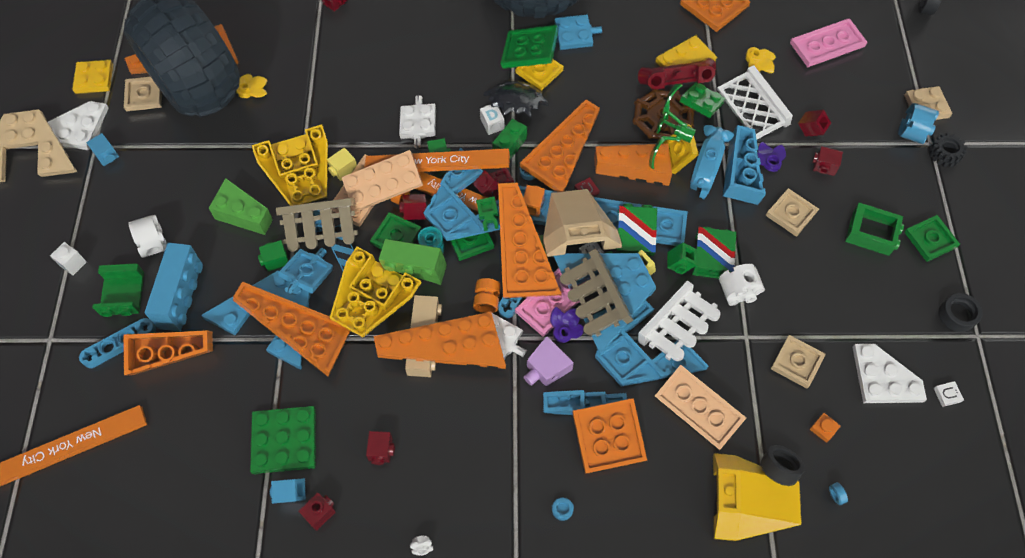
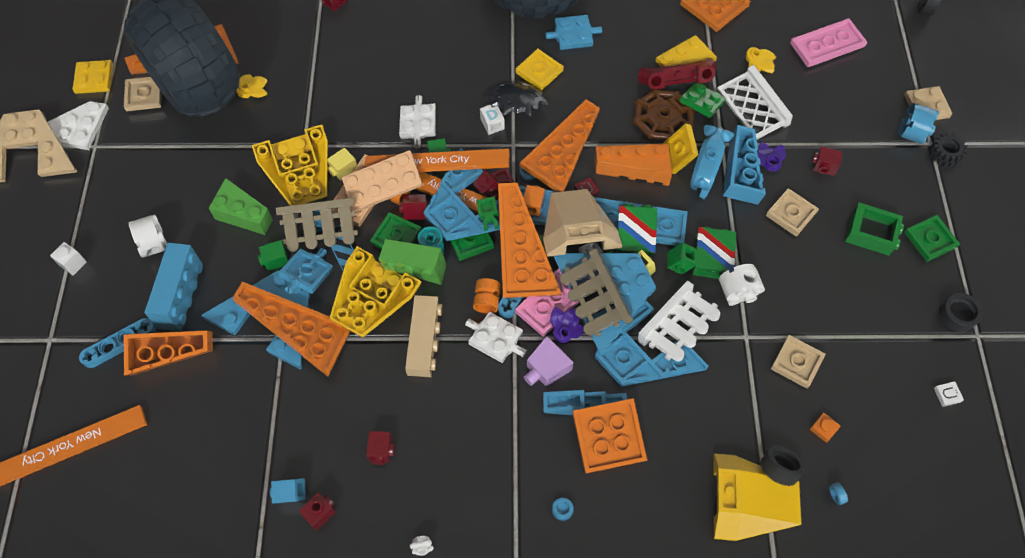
(102, 149): dark azure brick -> none
(120, 290): green panel -> none
(283, 440): green plate -> none
(449, 342): orange wing -> none
(511, 137): green brick -> none
(529, 46): green plate -> none
(681, 131): green plant -> none
(700, 407): light nougat plate -> none
(814, 123): dark red brick -> none
(884, 378): white plate -> none

